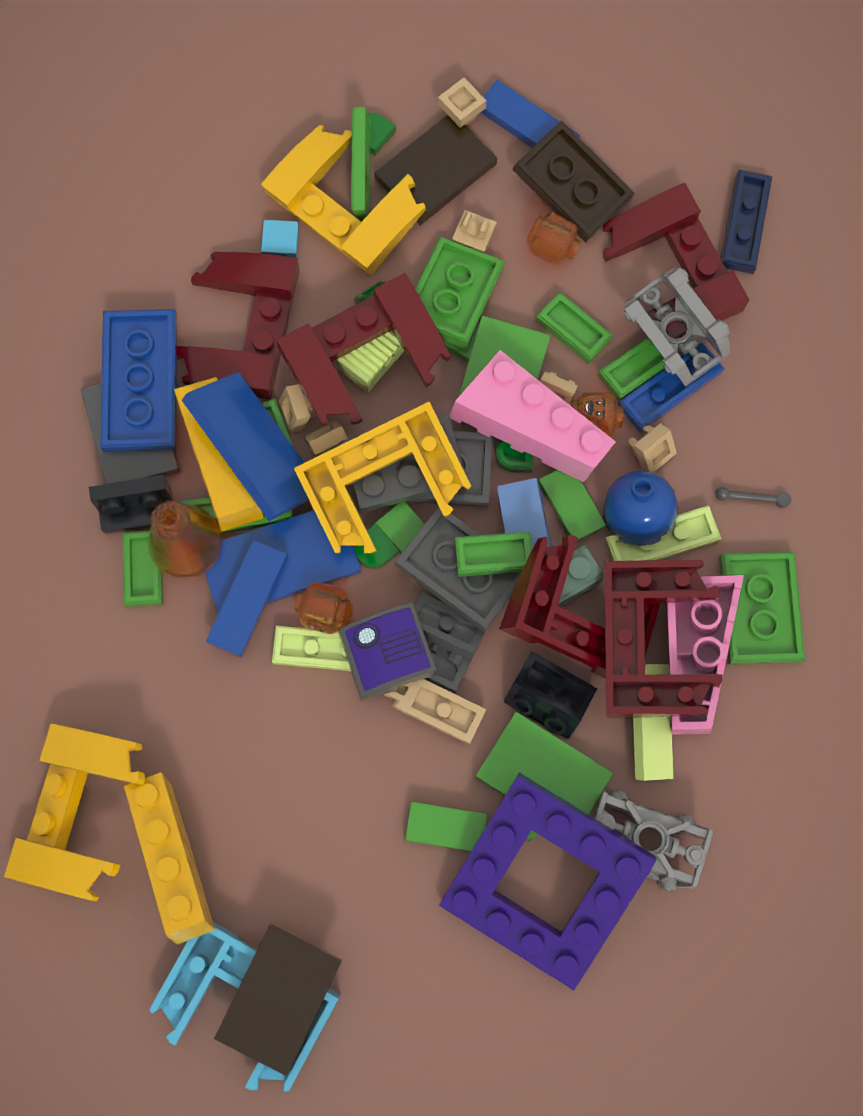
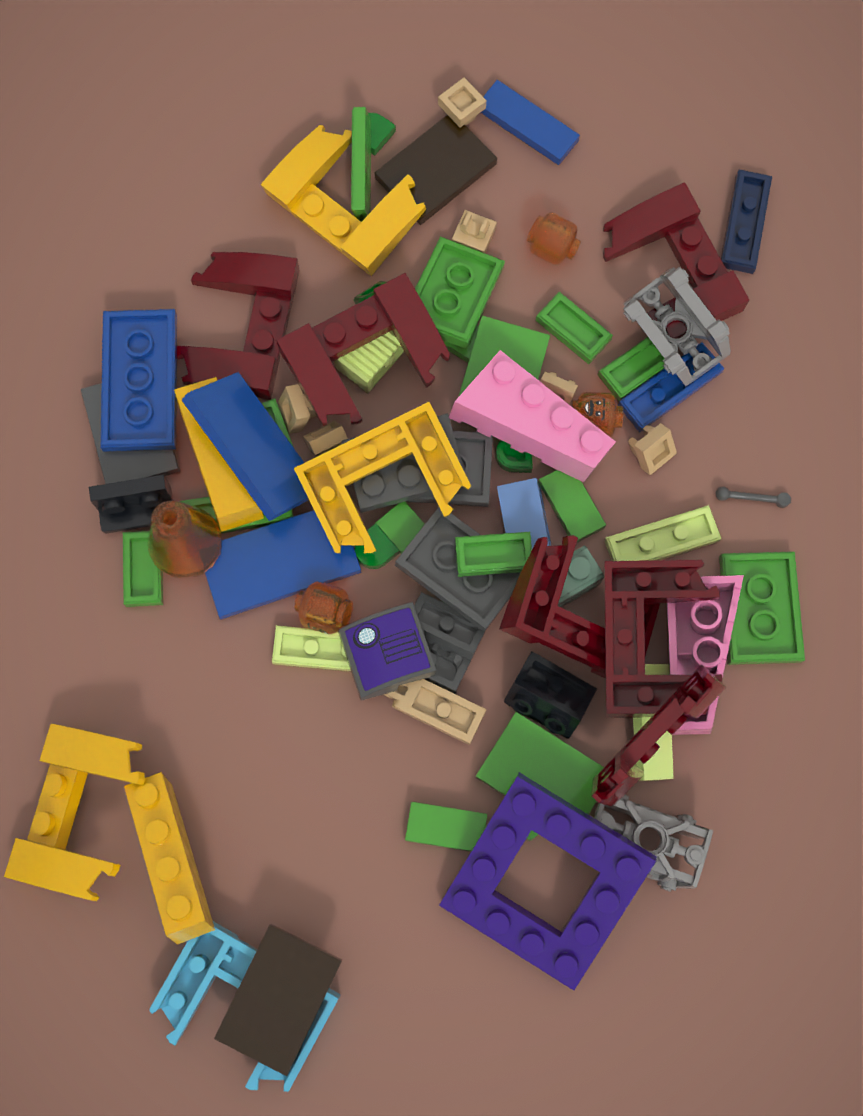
(247, 598): blue tile -> none
(280, 238): medium azure tile -> none
(573, 180): dark brown tile -> none
(621, 771): none -> dark red wedge
(640, 508): blue cylinder -> none

